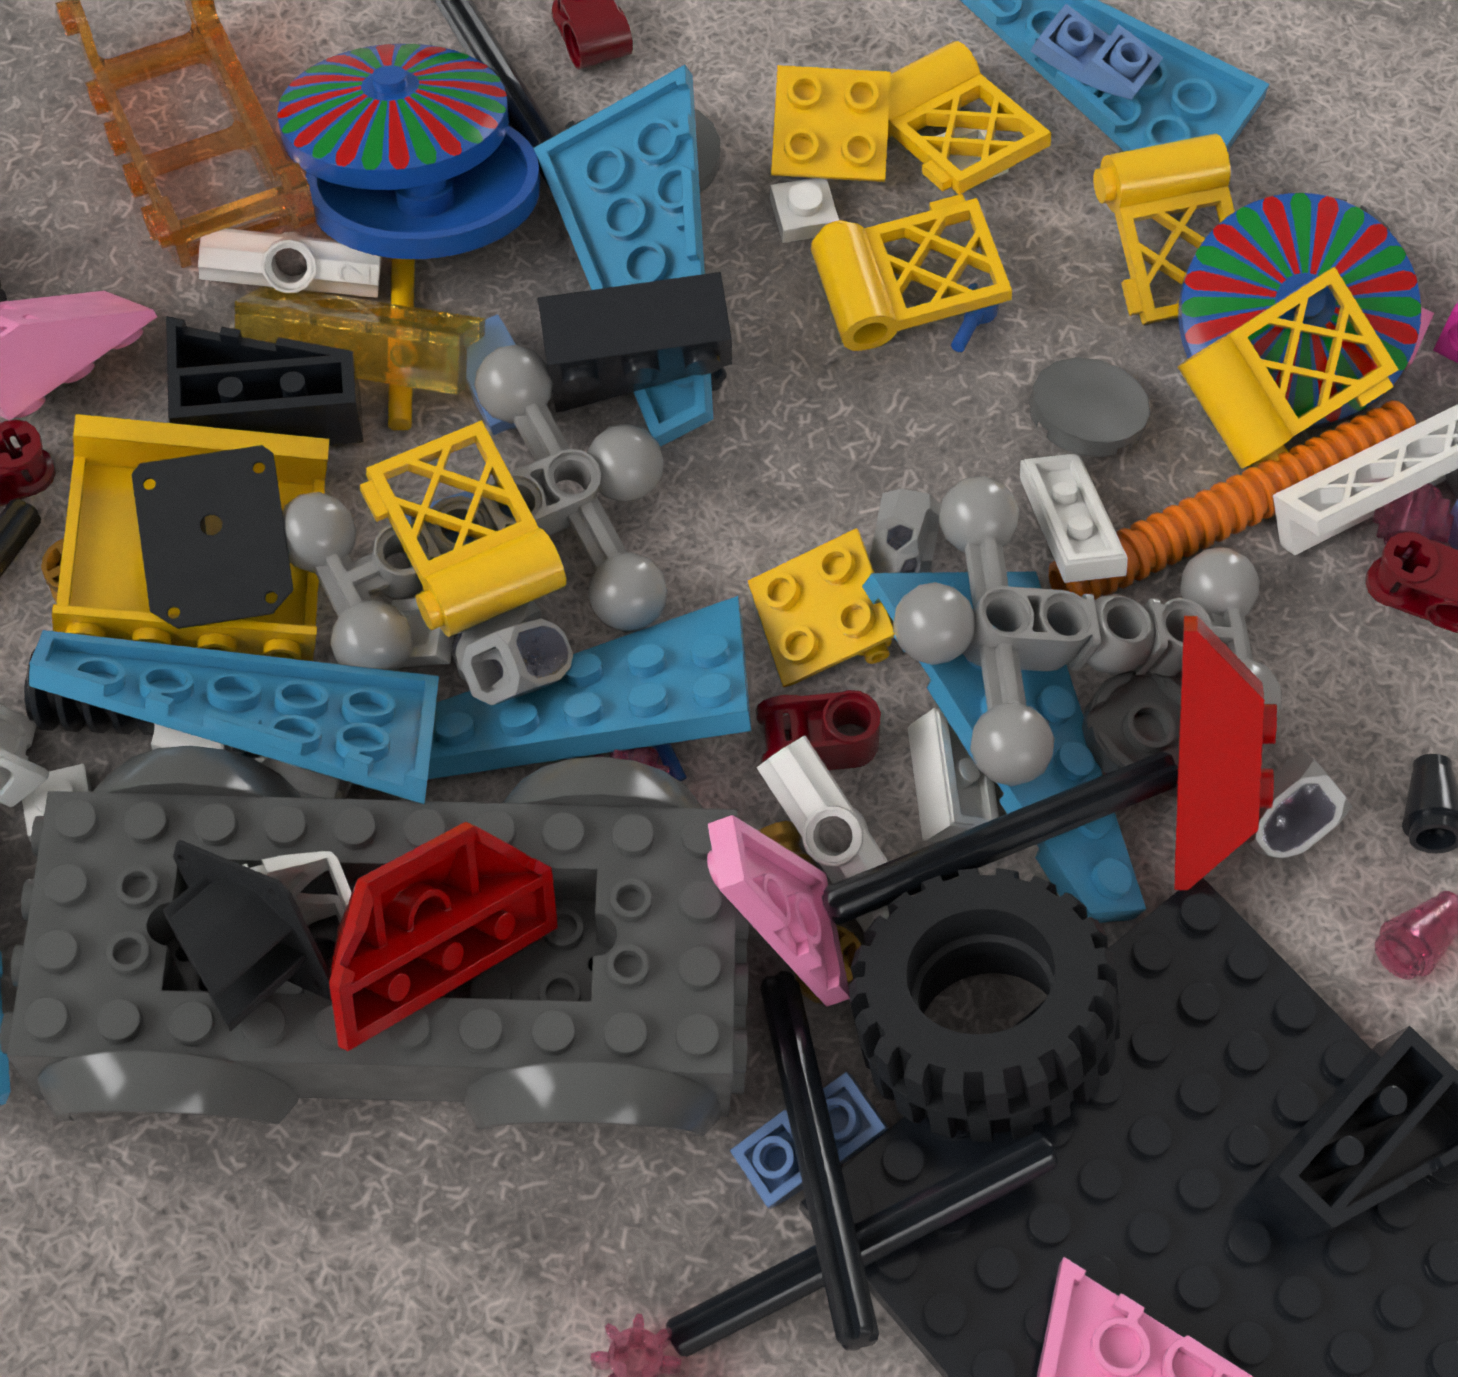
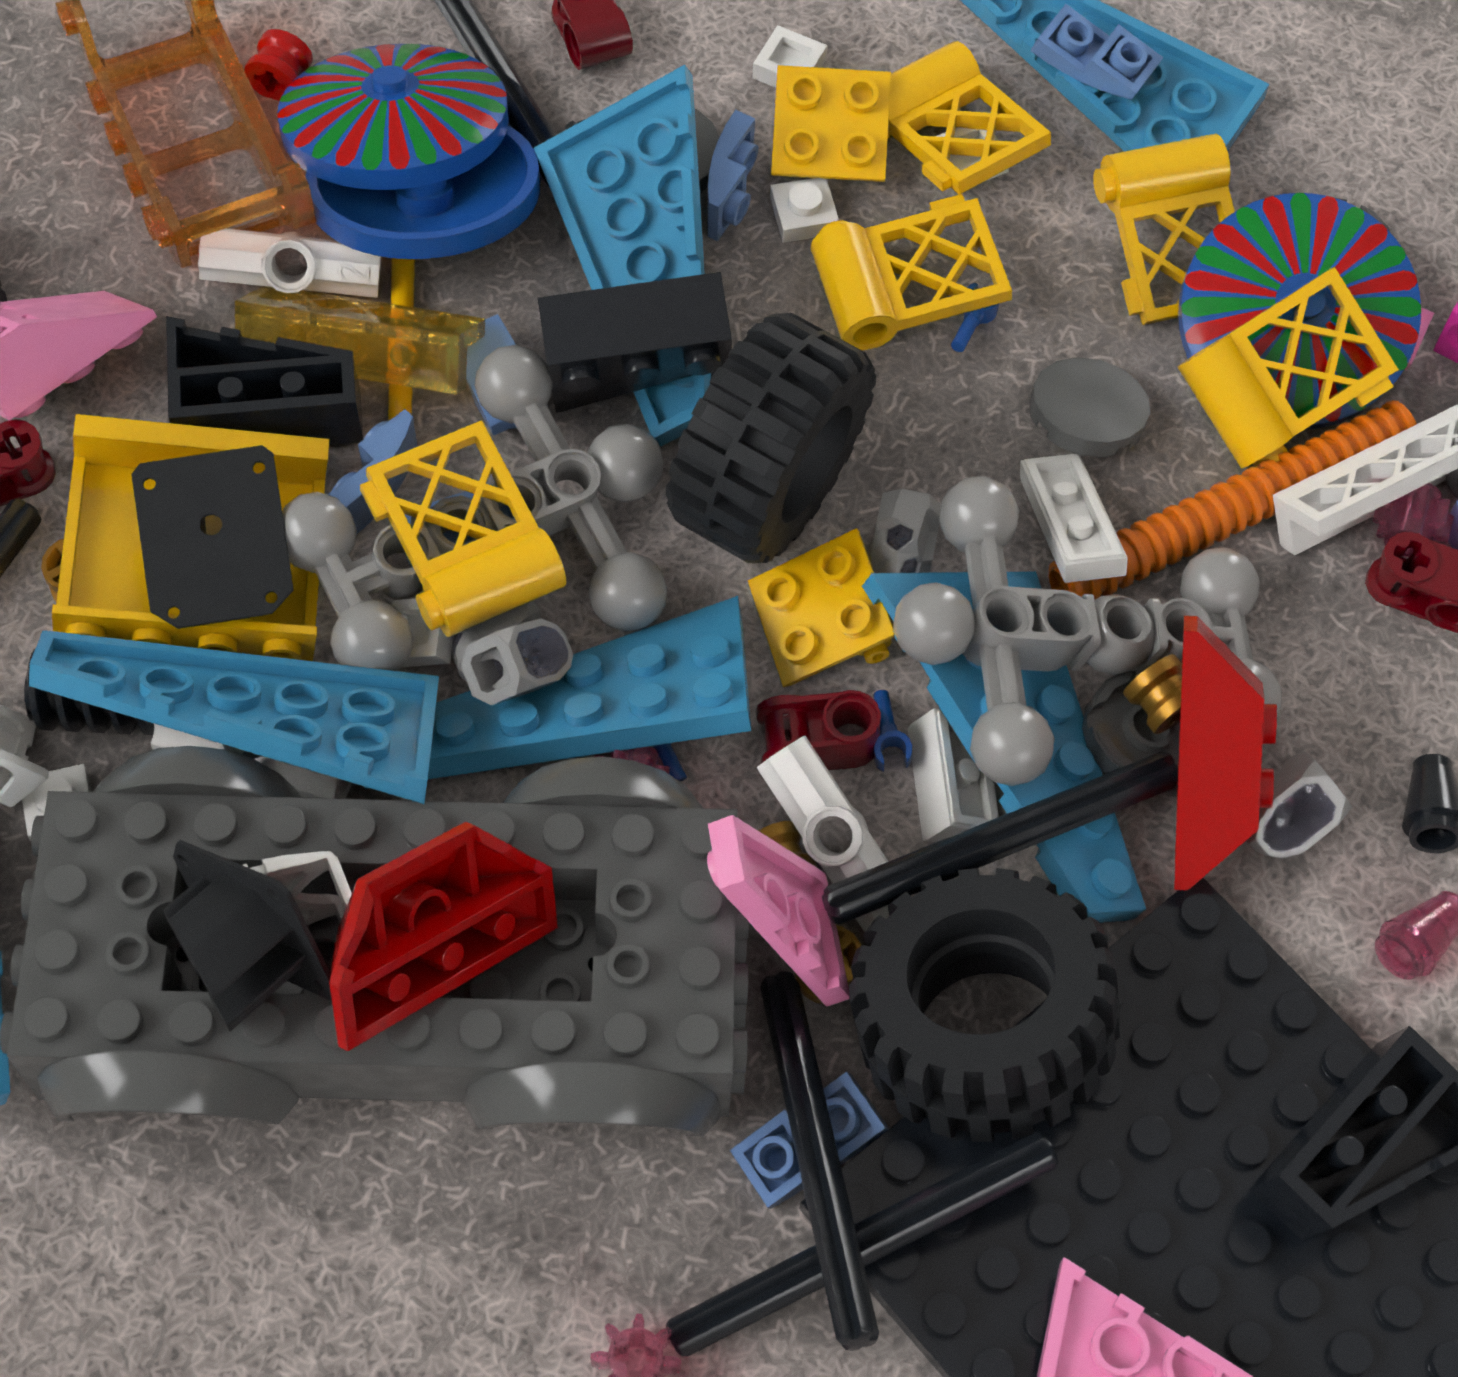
(278, 62): none -> red wheel
(379, 444): none -> medium blue slope
(728, 174): none -> medium blue slope
(770, 437): none -> black tyre
(787, 49): none -> white plate
(889, 734): none -> blue hand
(1158, 693): none -> pearl gold wheel

